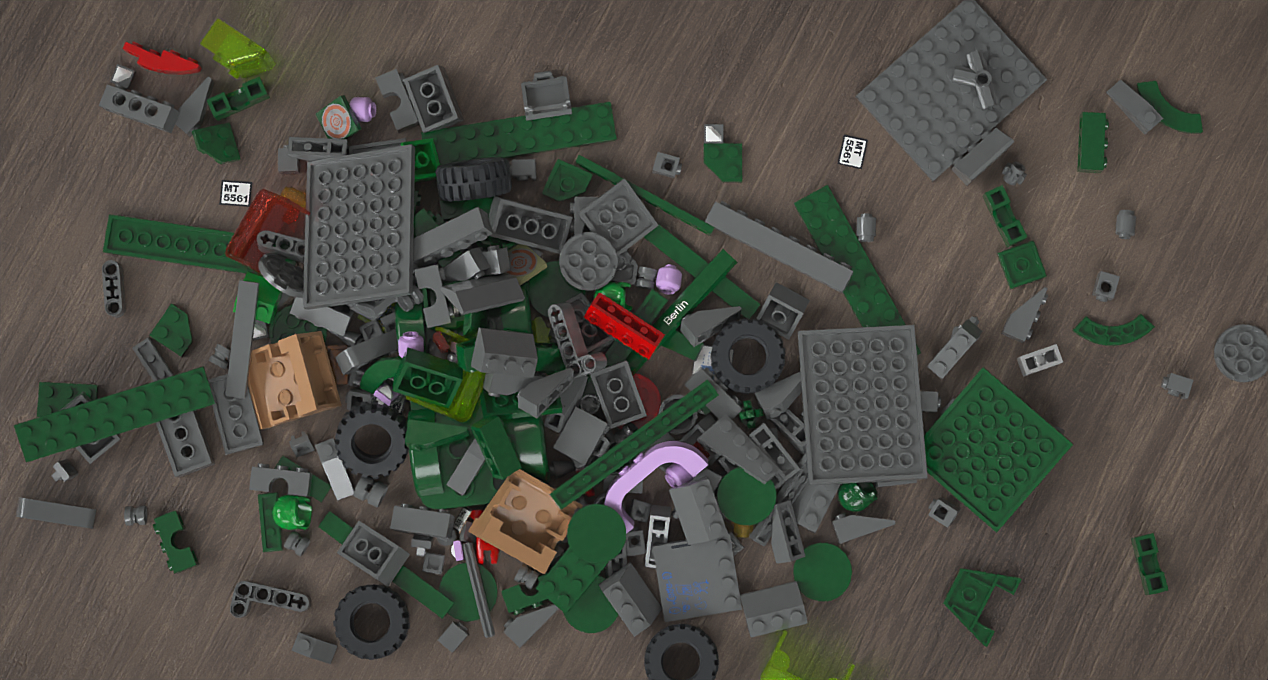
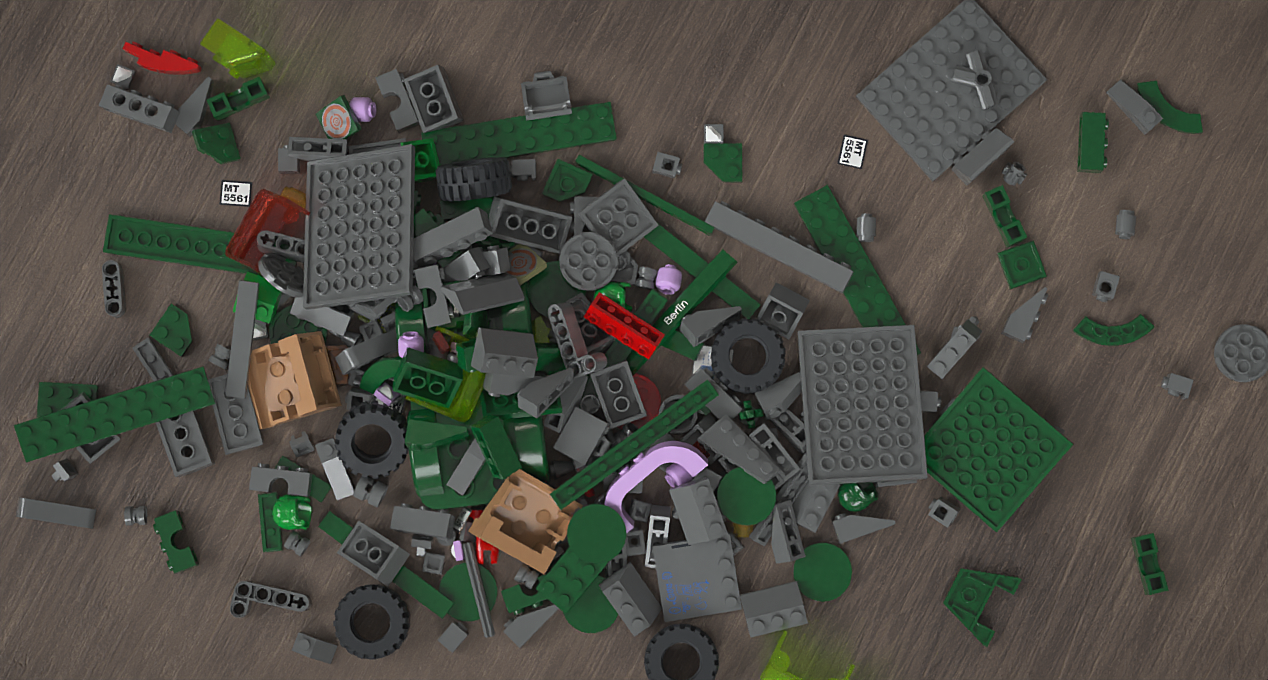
(1039, 360): light grey brick -> none

